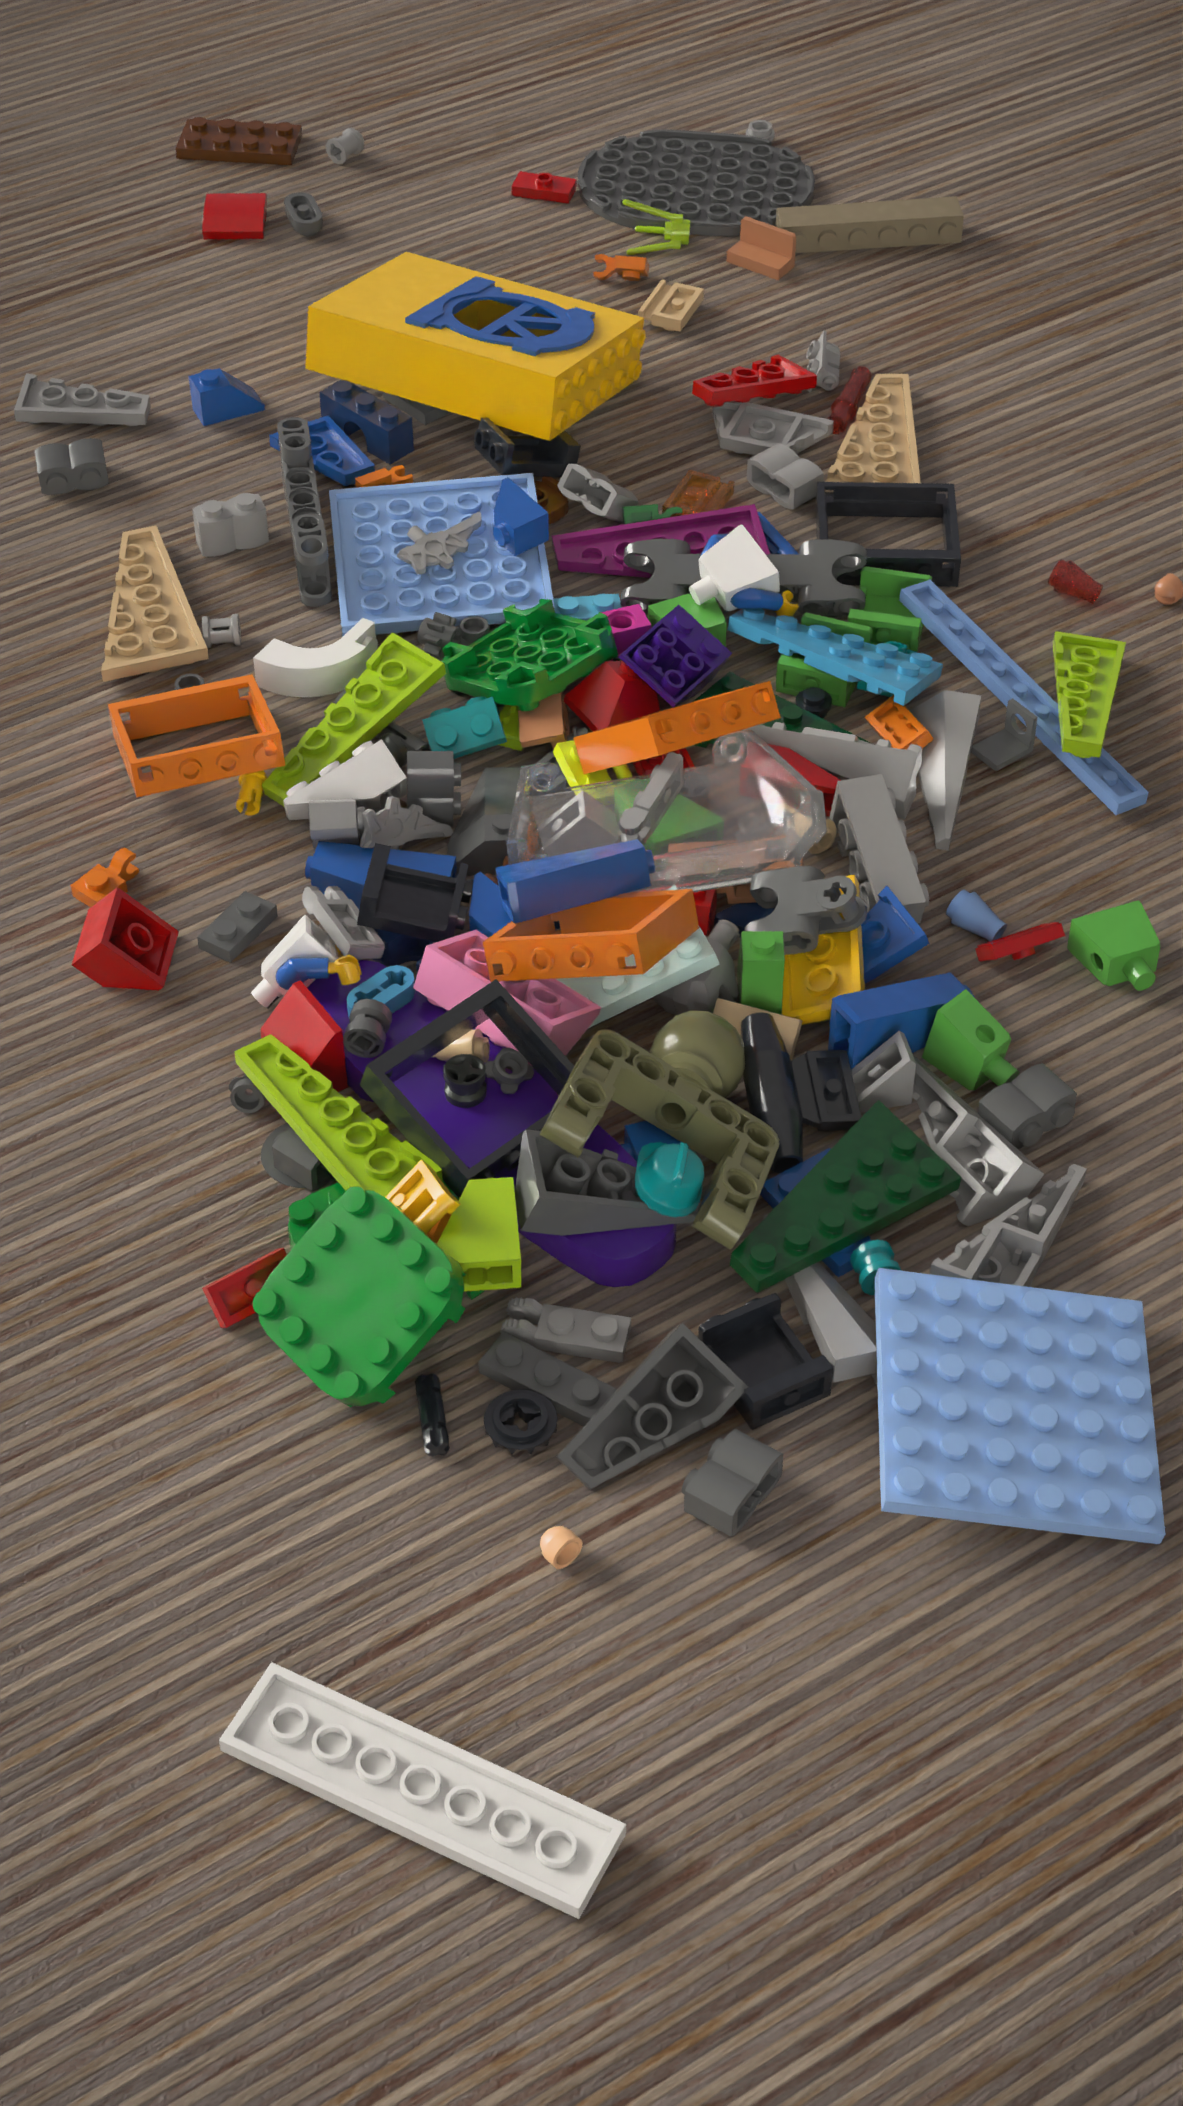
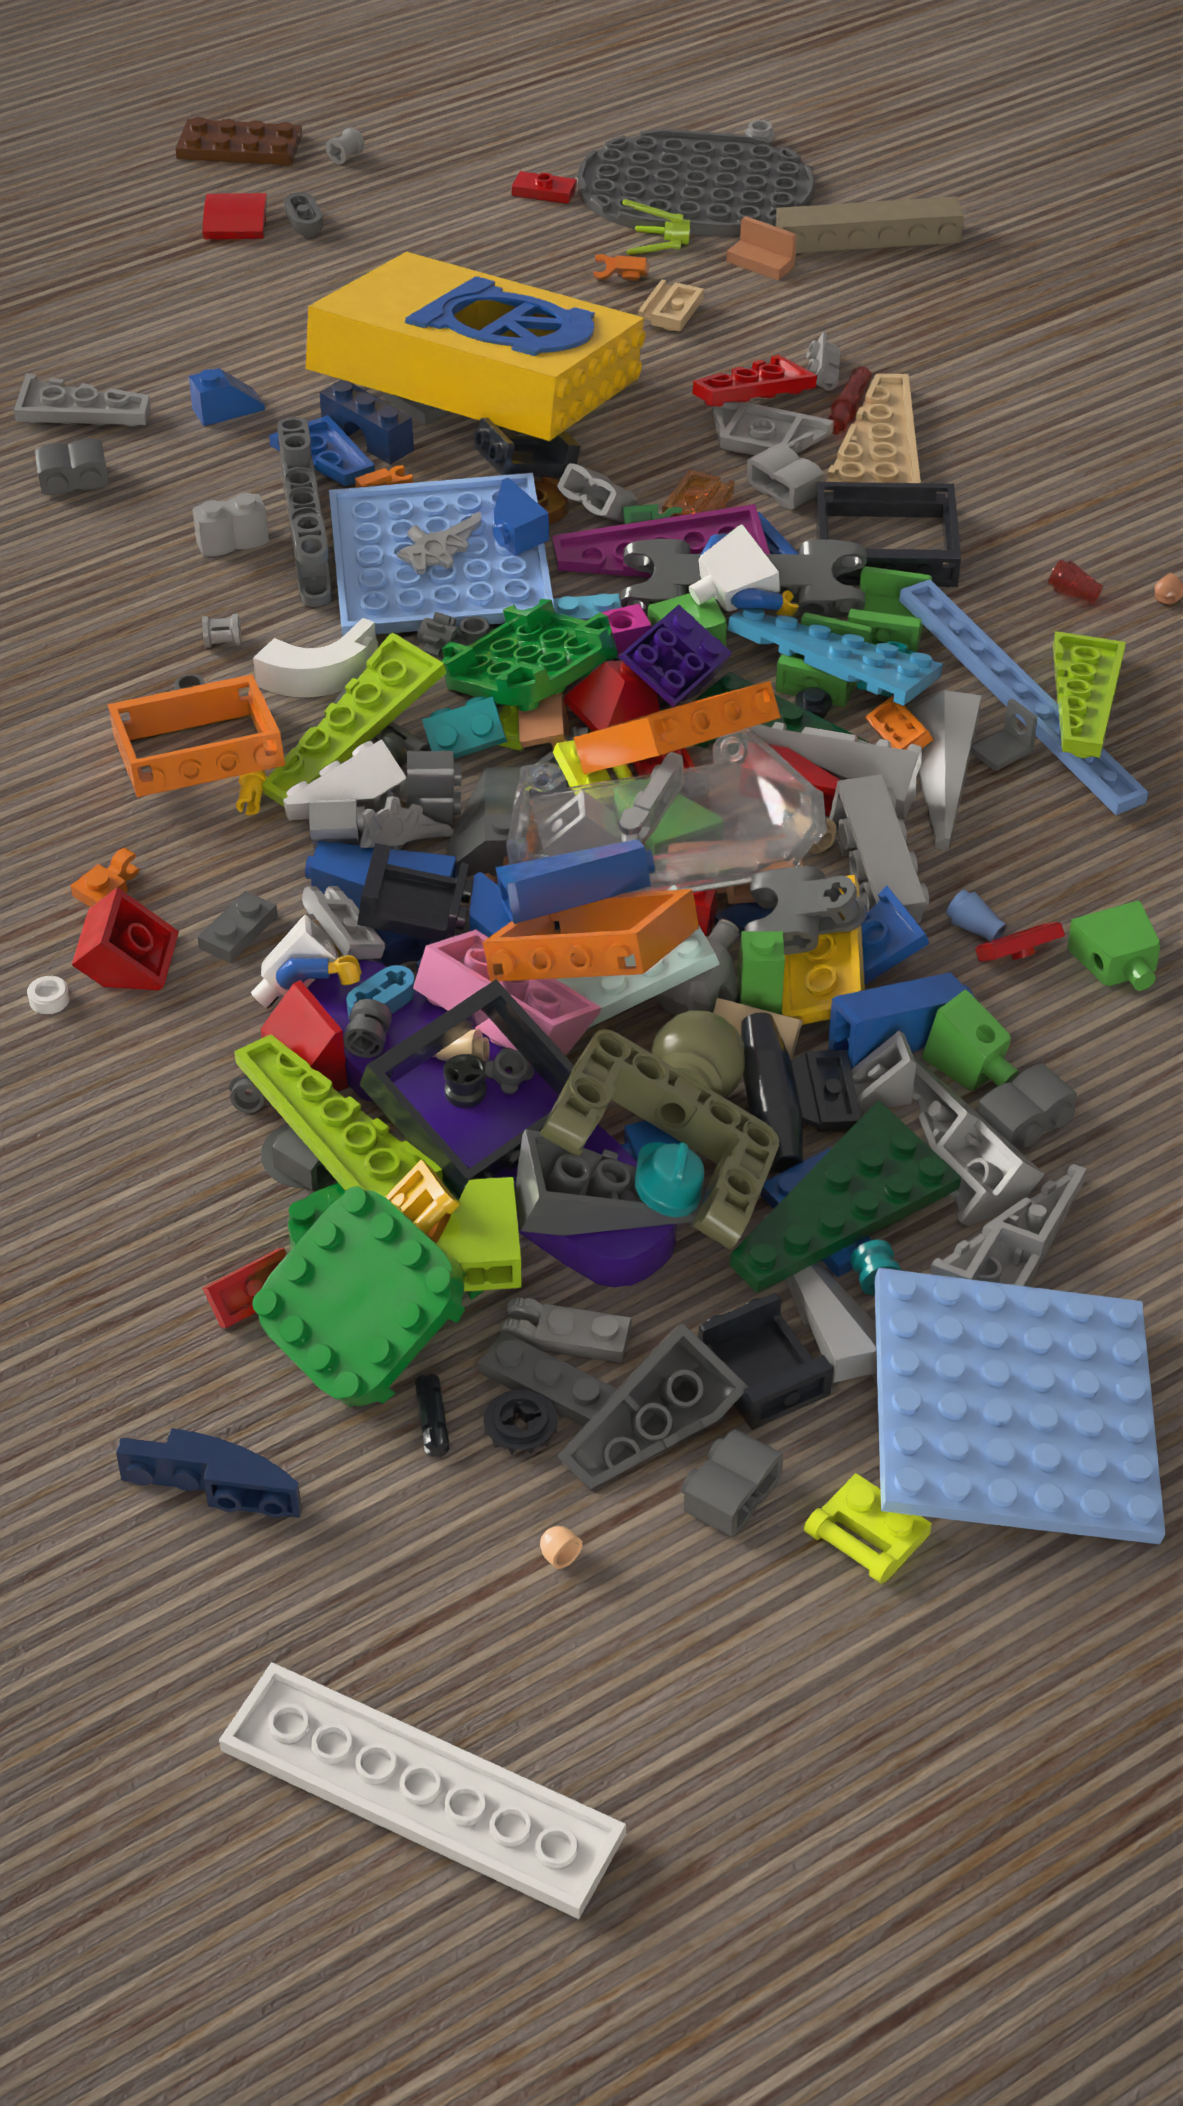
(48, 995): none -> white tile
(149, 612): tan wing -> none
(226, 1471): none -> dark blue slope
(859, 1509): none -> neon yellow plate

